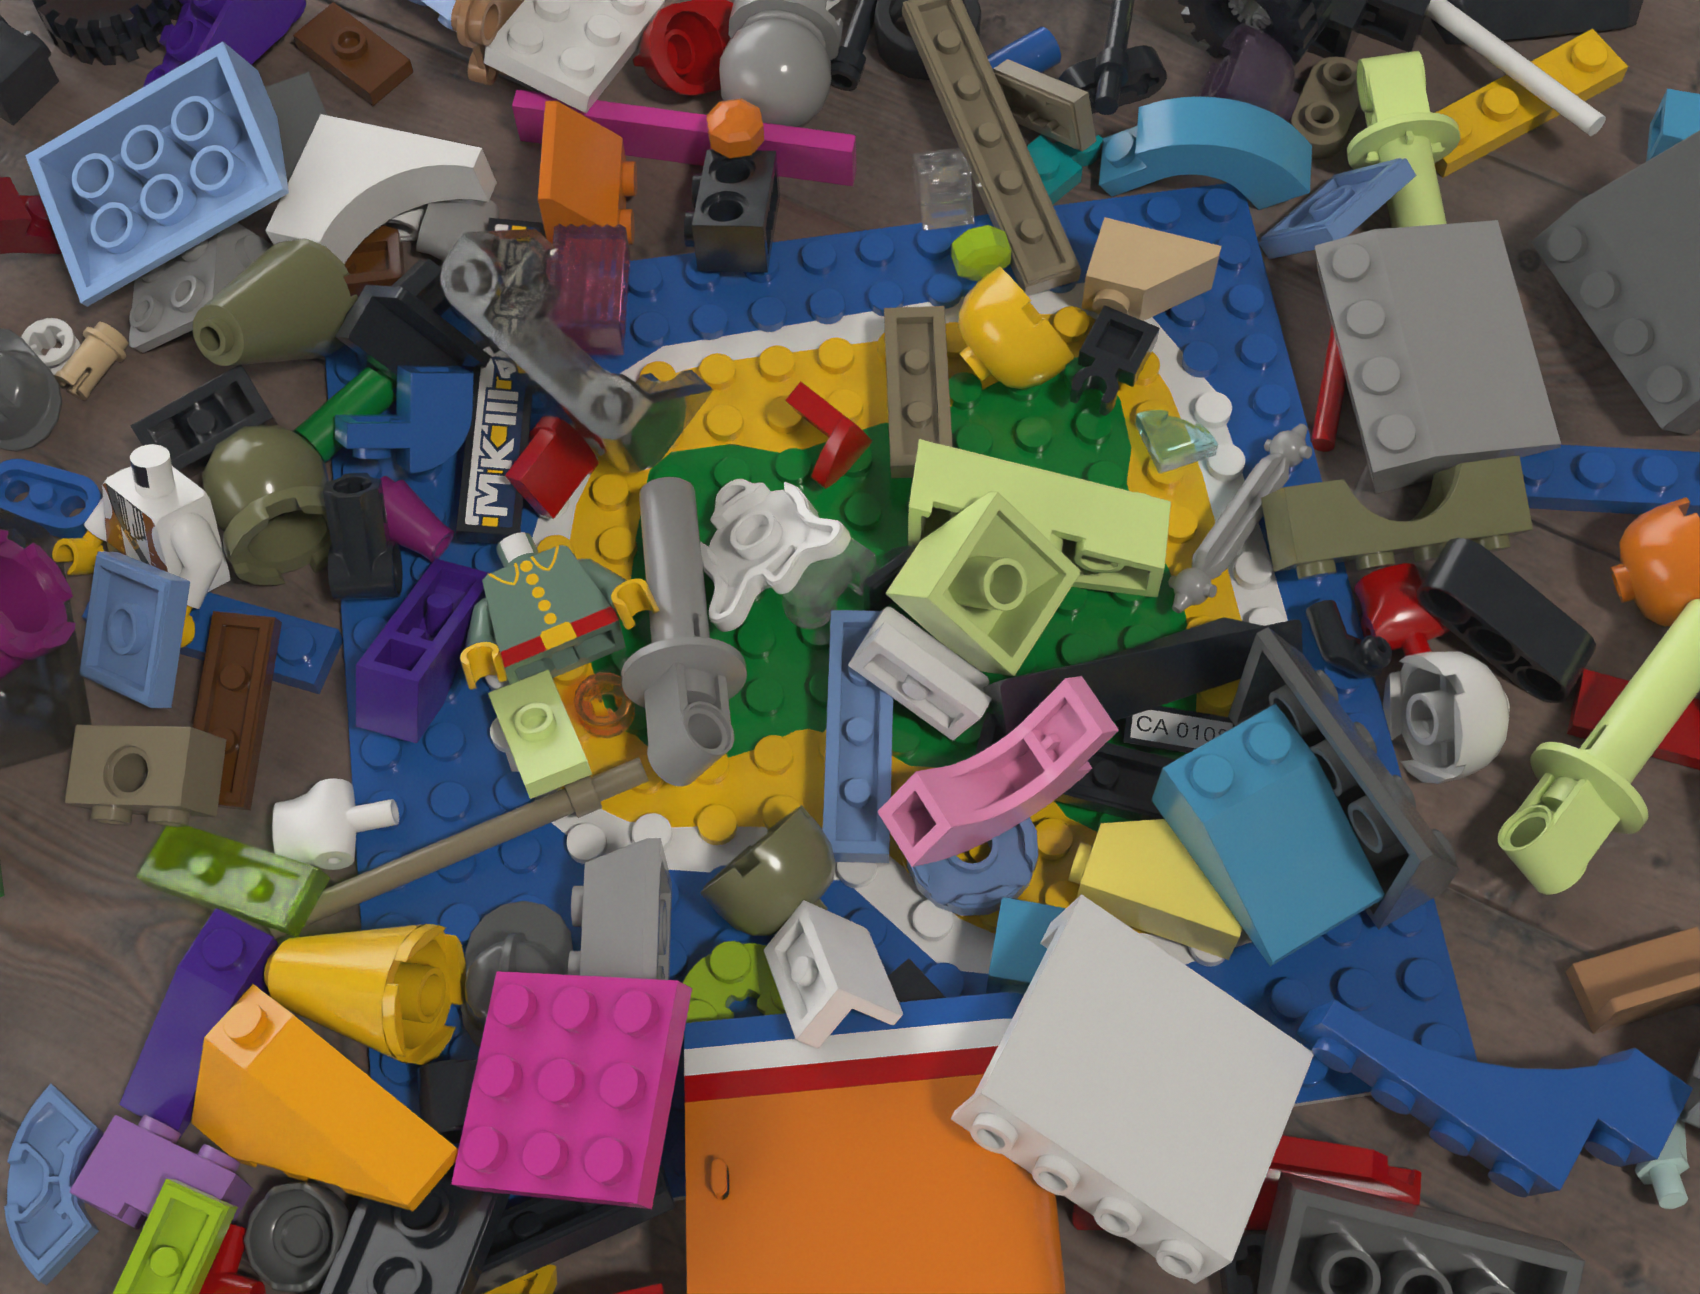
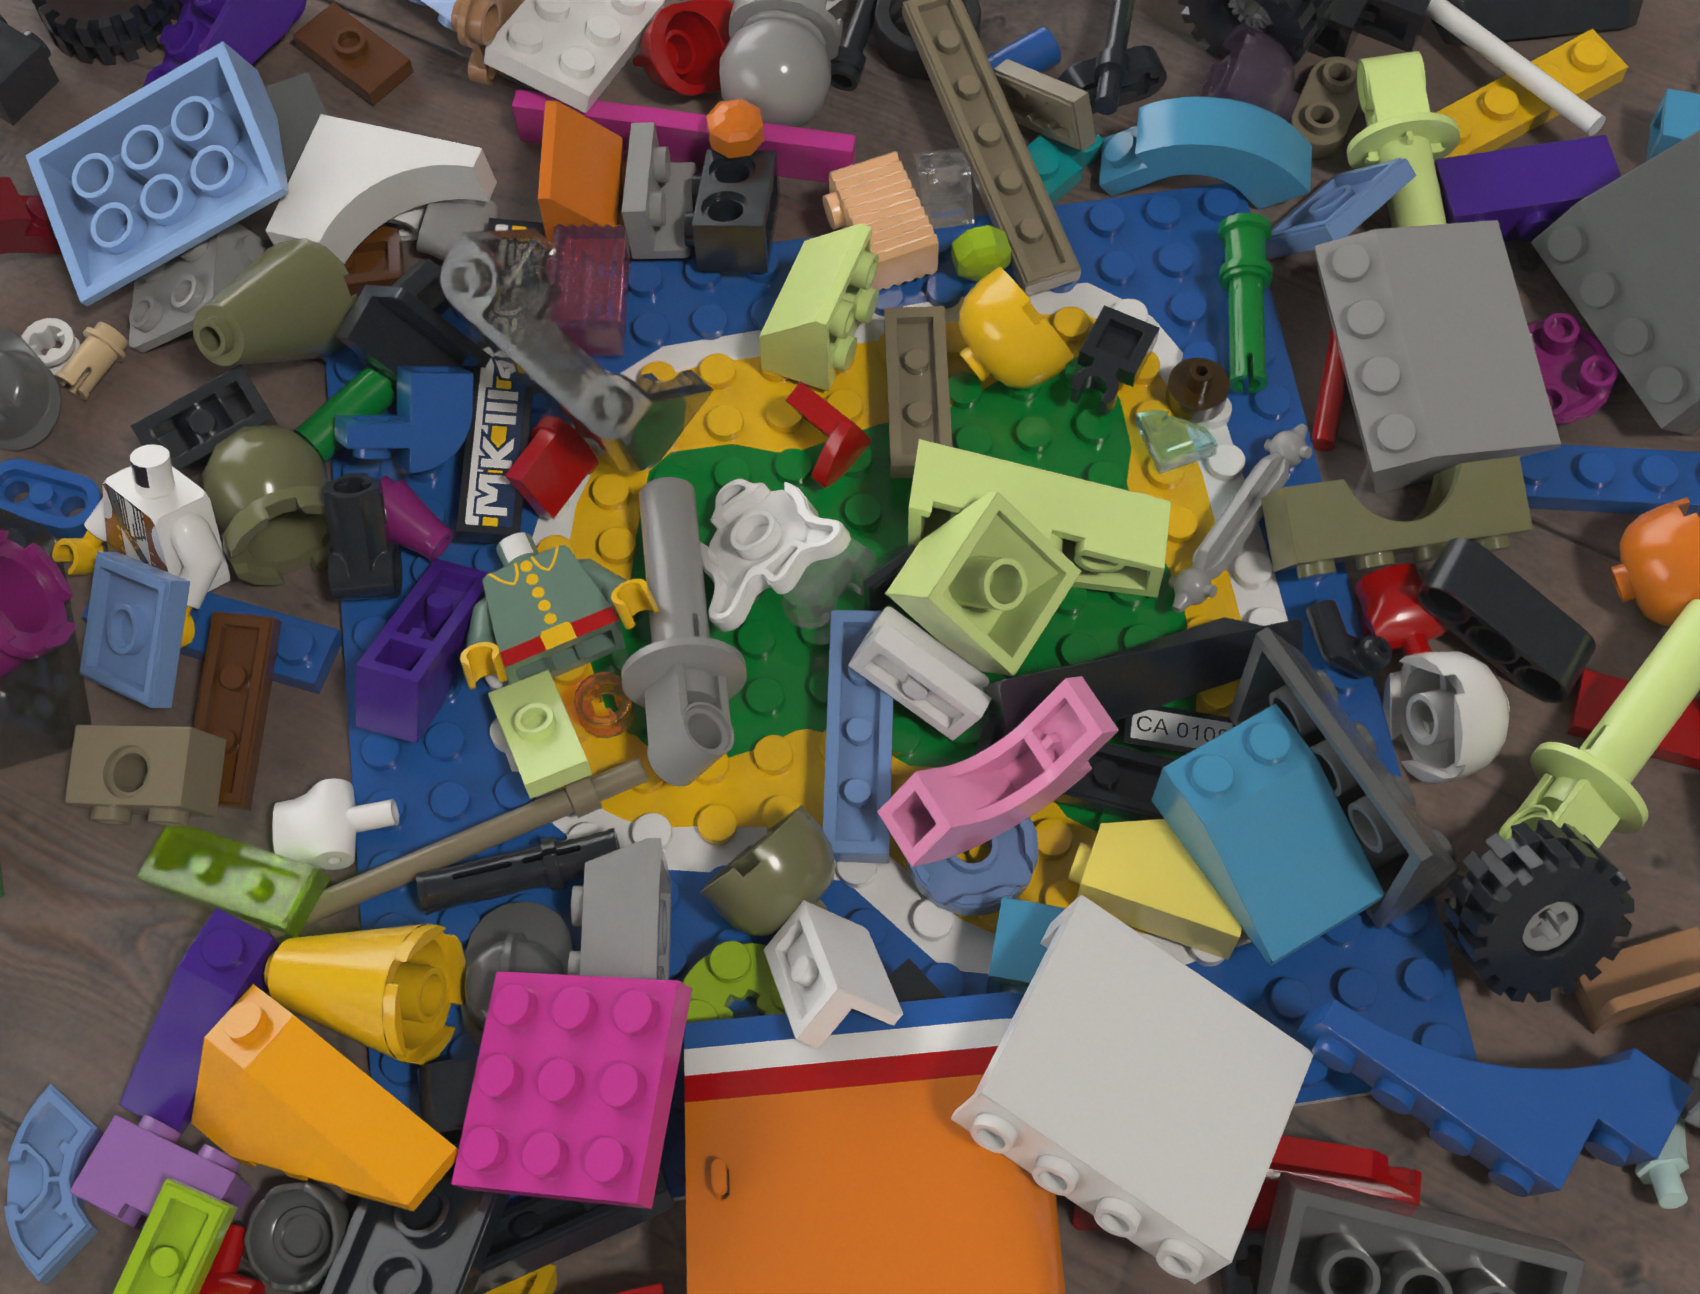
(513, 872): none -> black pin
(655, 197): none -> light grey bracket
(821, 308): none -> yellowish green slope
(884, 199): none -> light nougat brick
(1146, 270): tan slope -> none
(1197, 389): none -> dark brown tile
(1245, 279): none -> green pin
(1506, 889): none -> black bush
(1524, 185): none -> dark purple brick
(1573, 367): none -> magenta dish

